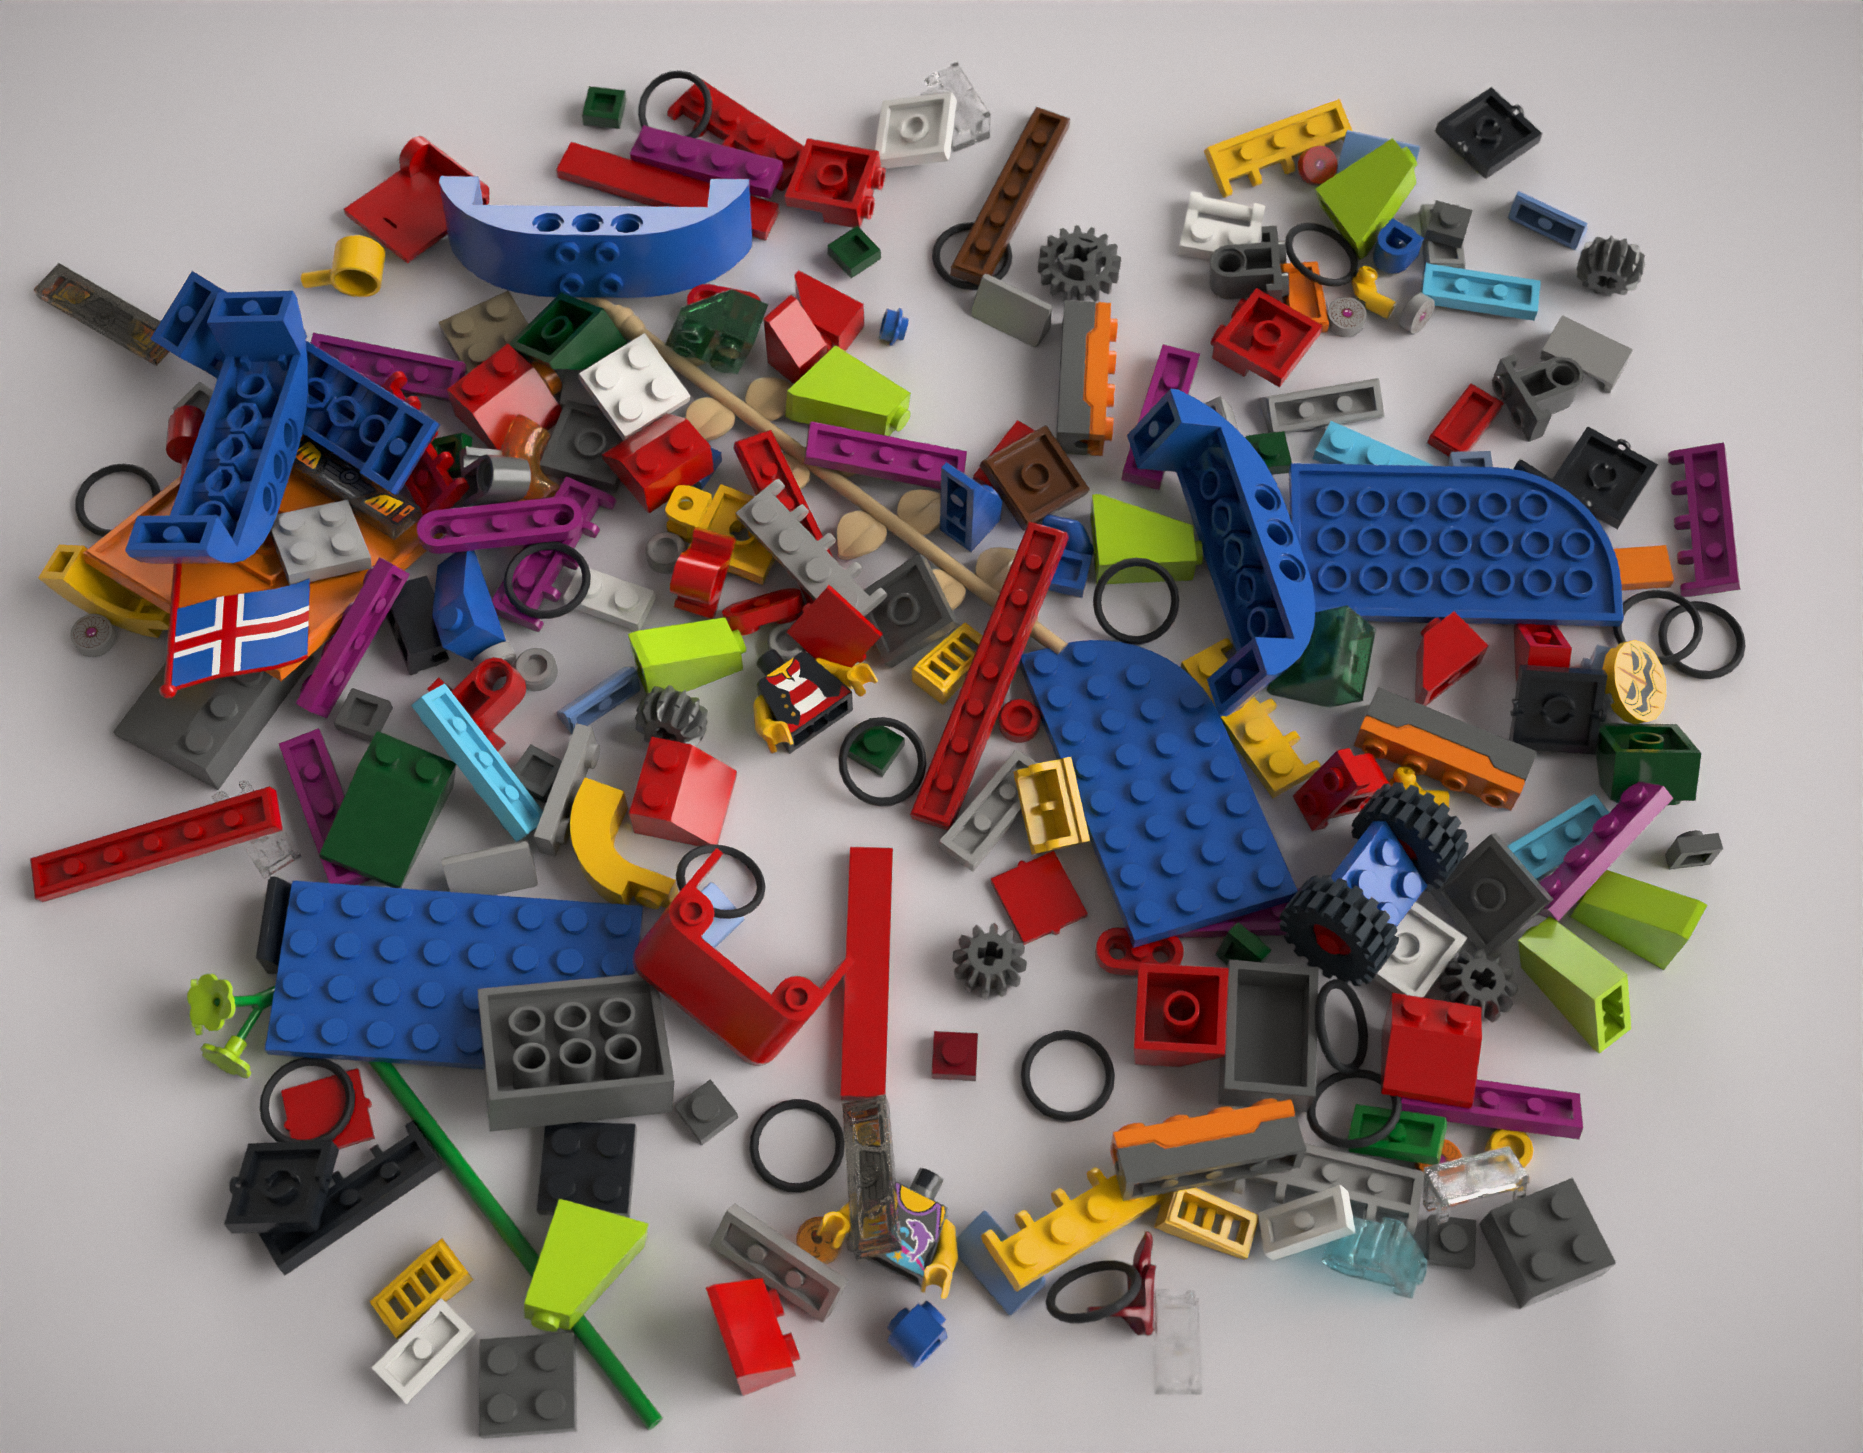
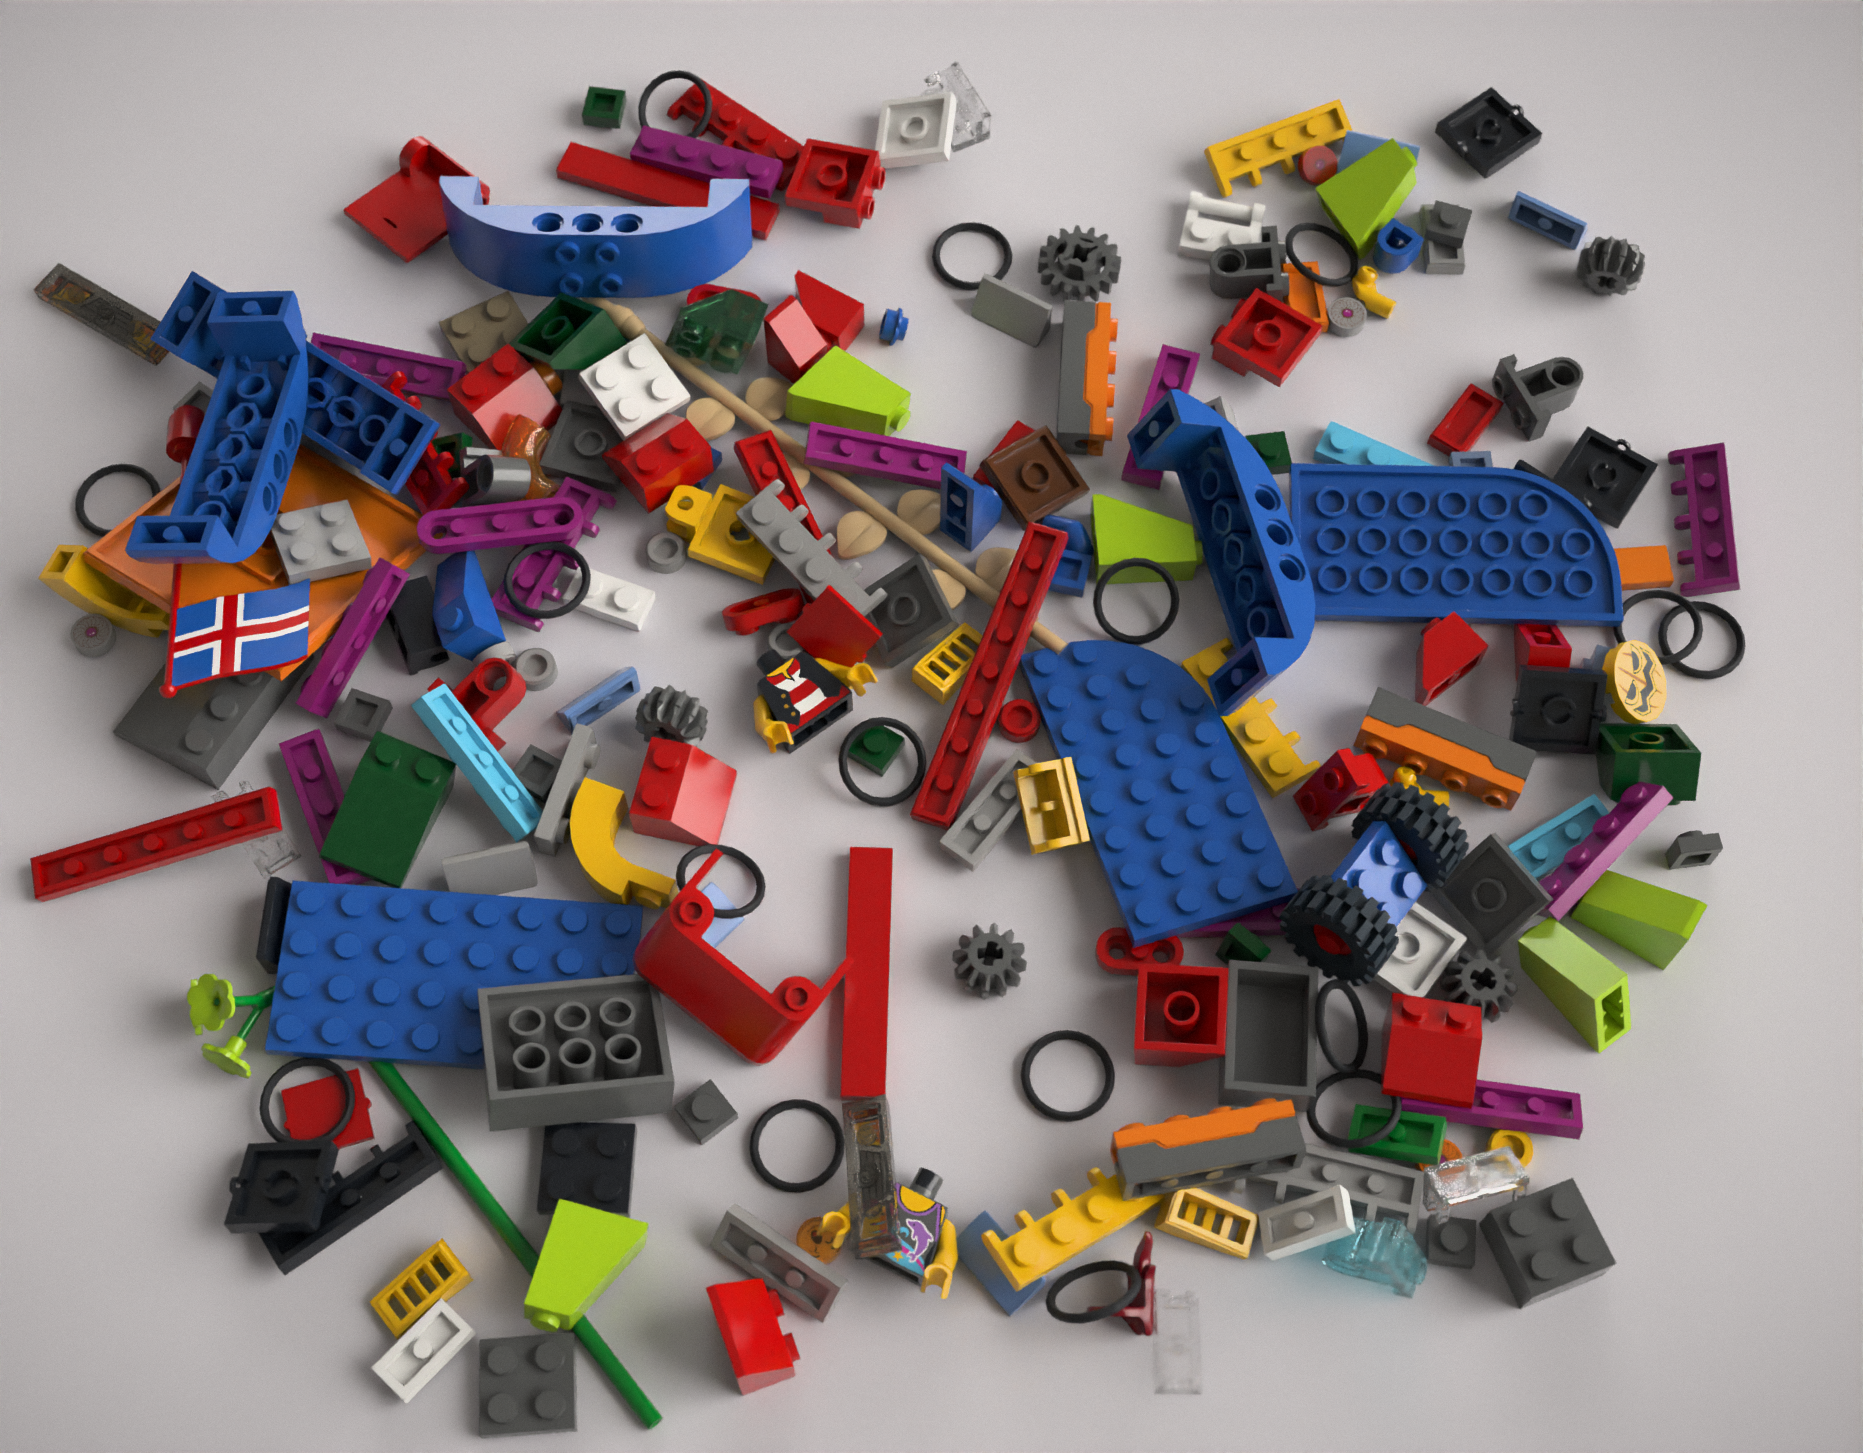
(343, 481): tile -> none
(354, 270): yellow piece -> none
(686, 654): lime slope -> none
(702, 572): red pin -> none
(854, 252): dark green plate -> none
(917, 1333): blue plate -> none
(954, 1056): dark red plate -> none
(1010, 196): reddish brown tile -> none
(1038, 897): red piece -> none
(1321, 405): light grey slope -> none
(1333, 663): clear green slope -> none
(1417, 313): light grey tile -> none
(1481, 291): medium azure plate -> none
(1594, 352): light grey hinge -> none

